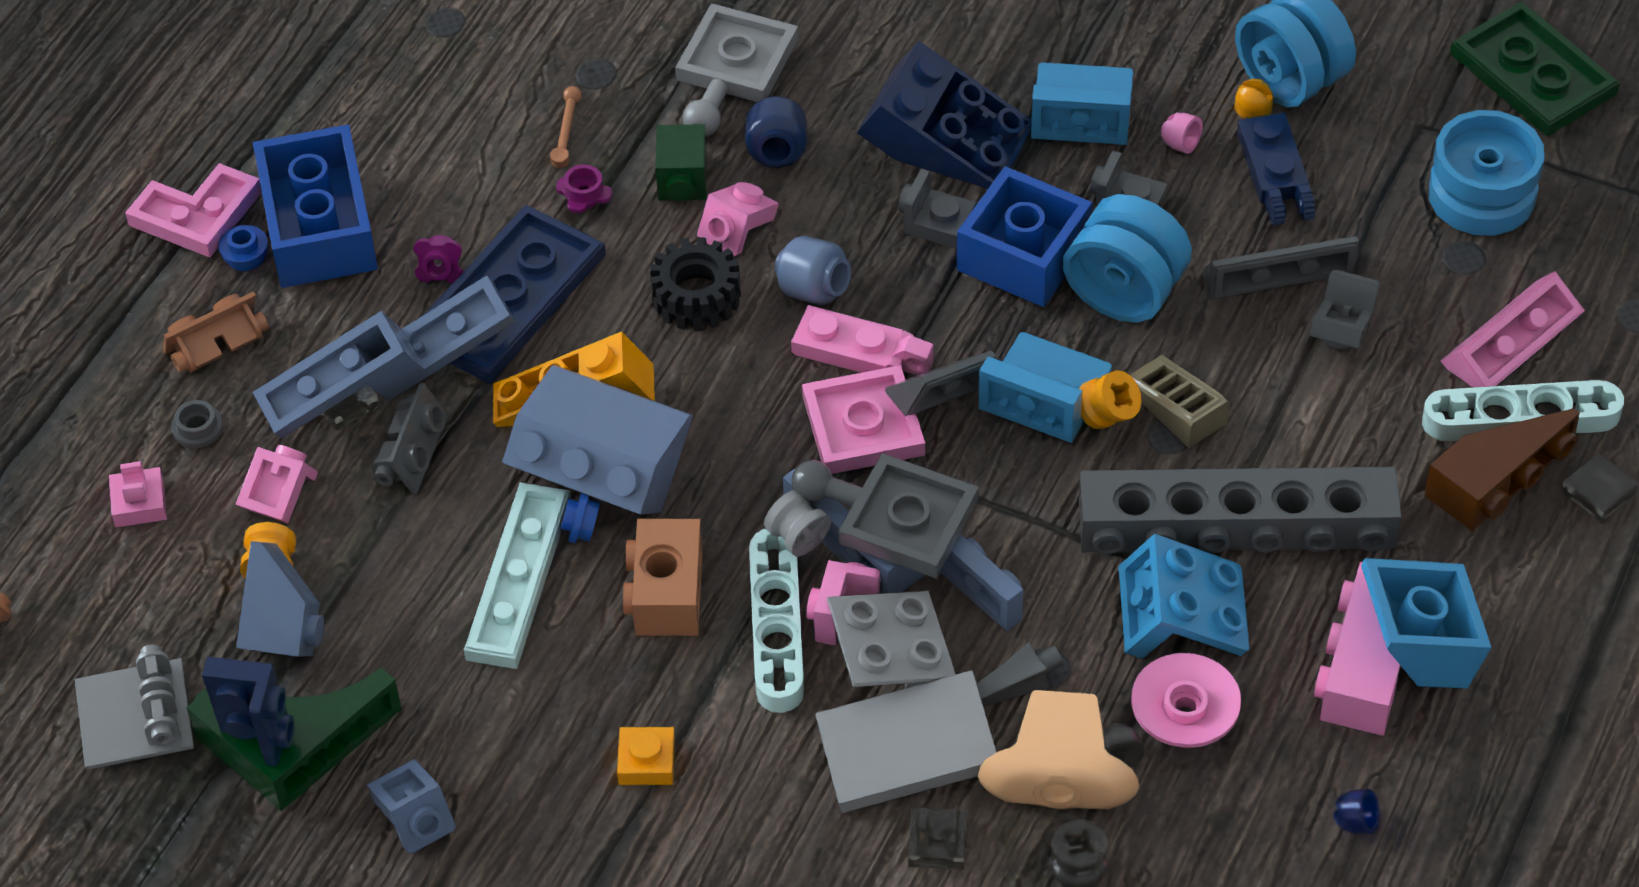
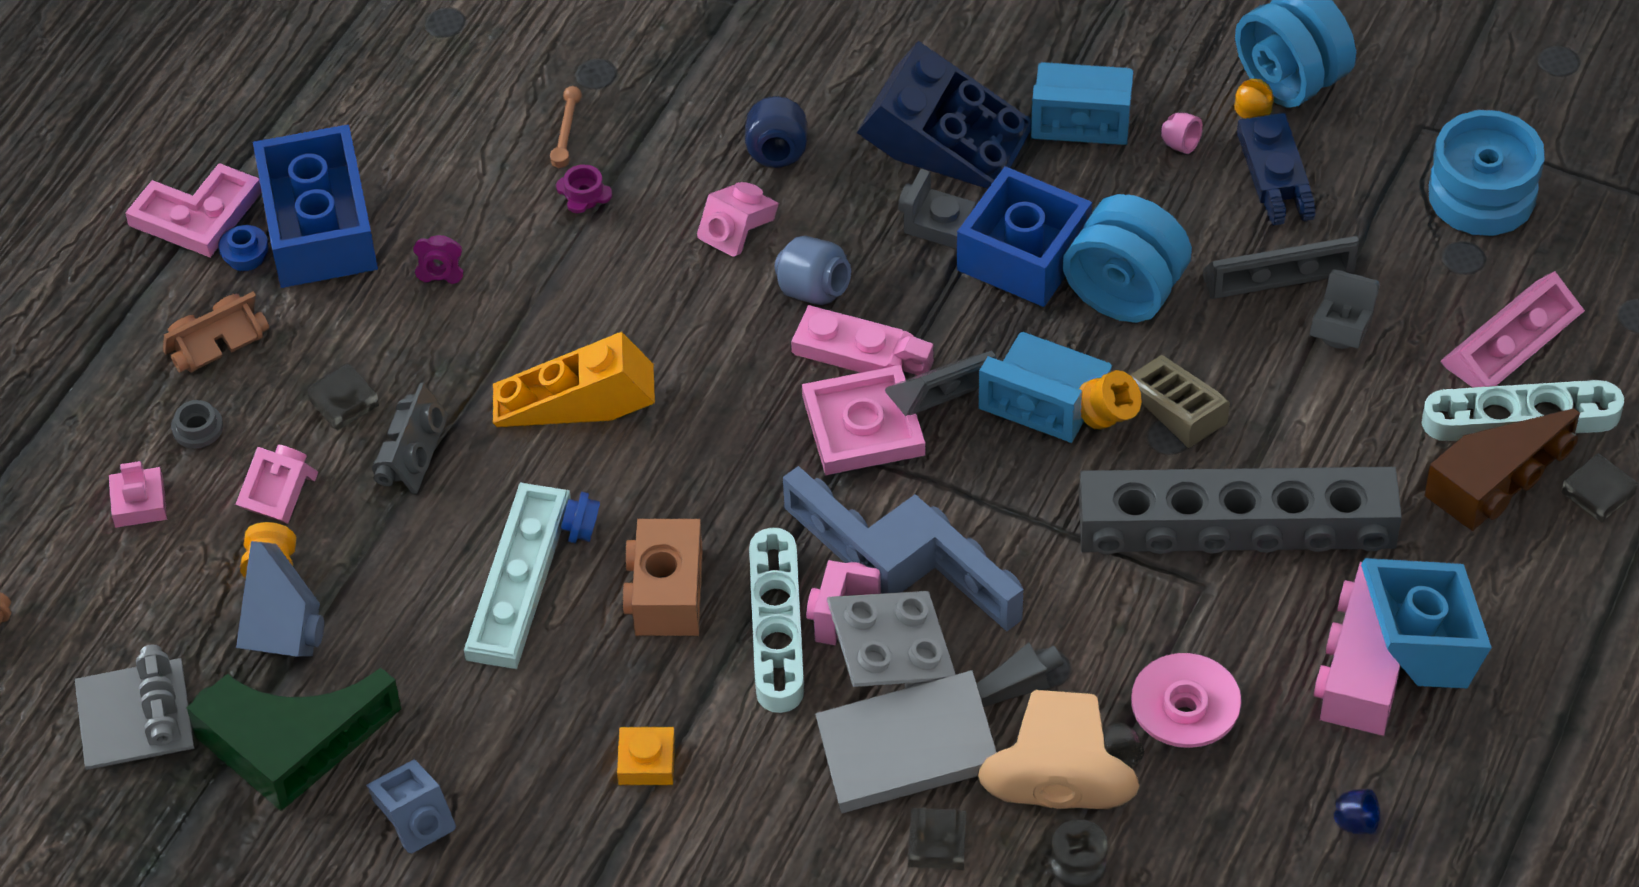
(250, 703): dark blue bracket -> none
(383, 356): sand blue bracket -> none
(535, 270): dark blue tile -> none
(599, 440): sand blue slope -> none
(681, 162): dark green brick -> none
(695, 262): black tyre -> none
(735, 57): light grey plate -> none
(797, 523): light grey wheel -> none
(898, 514): dark grey plate -> none
(1112, 181): dark grey bracket -> none
(1181, 592): dark azure bracket -> none
(1534, 68): dark green tile -> none

